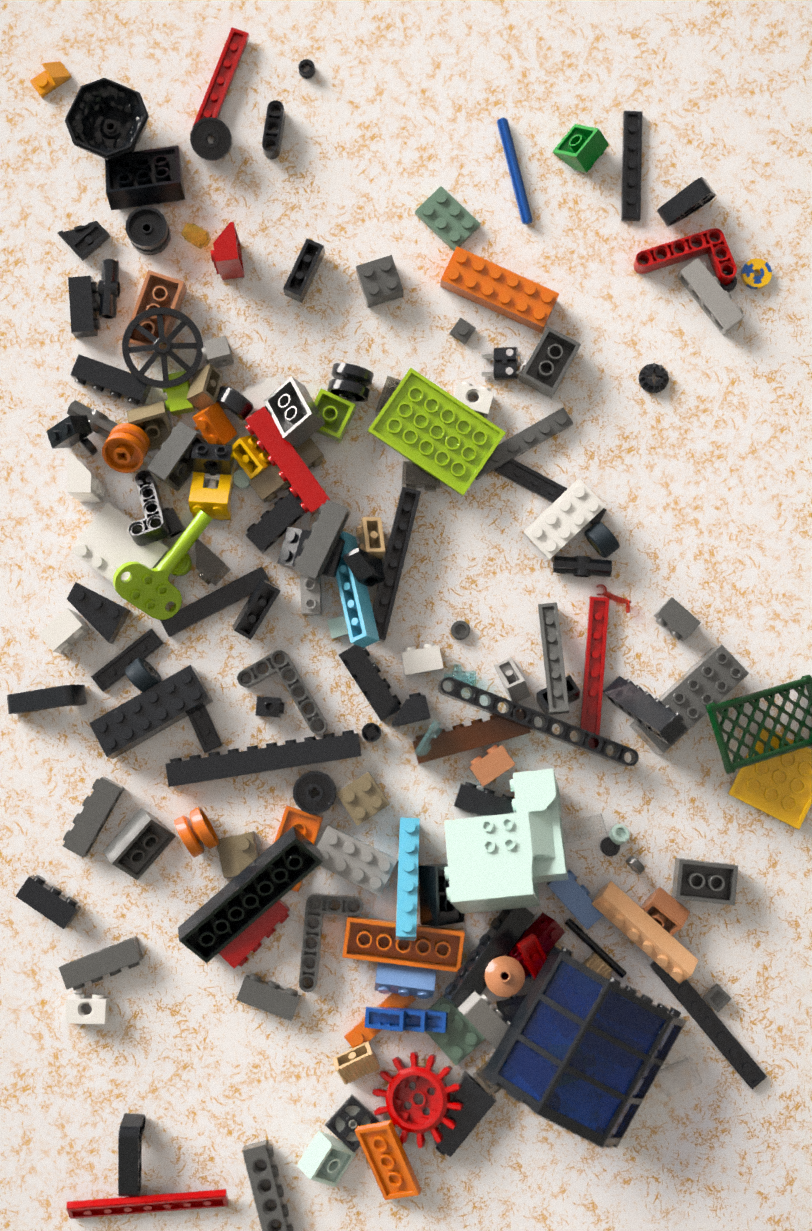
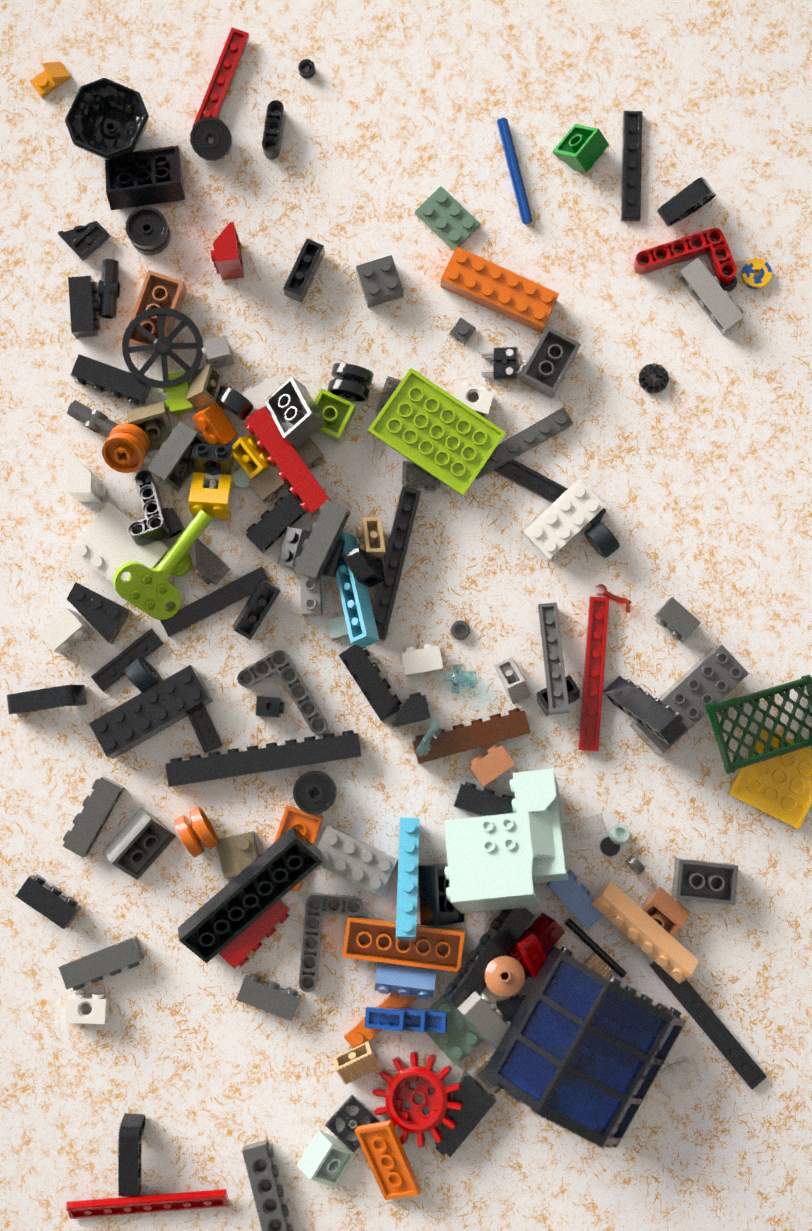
(69, 431): black brick -> none
(89, 446): black tile -> none
(195, 235): clear yellow brick -> none
(362, 798): dark tan brick -> none
(371, 732): black wheel -> none
(547, 722): black beam -> none
(582, 566): black piece -> none
(717, 997): dark grey plate -> none

